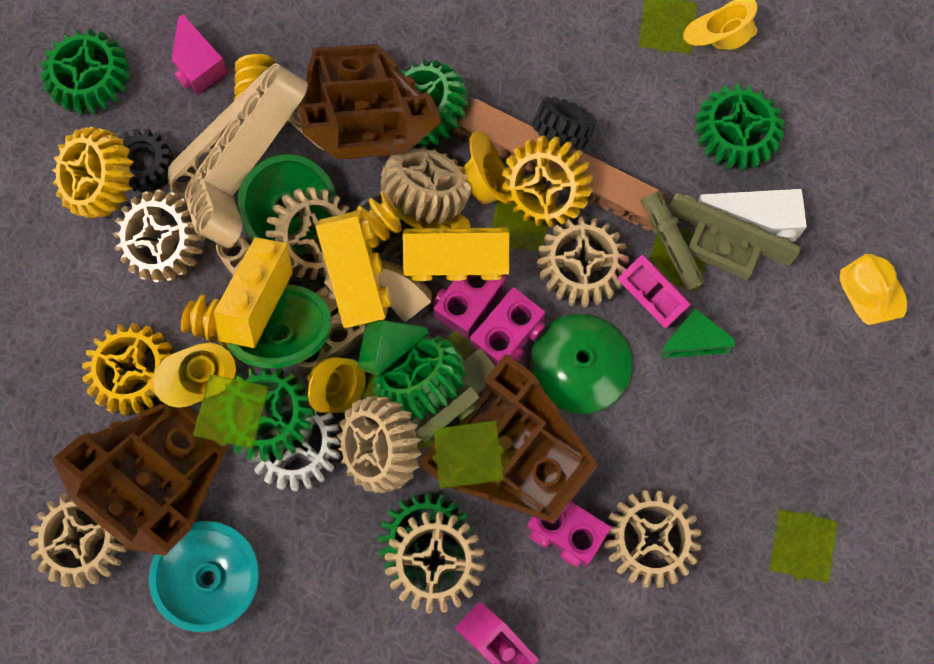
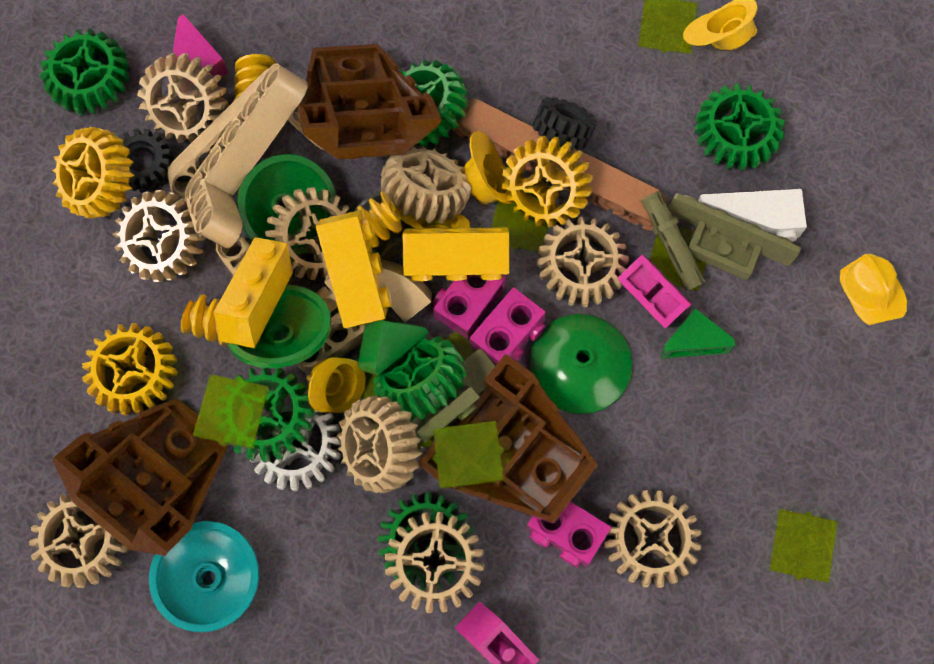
(181, 72): none -> tan gear
(184, 375): yellow piece -> none

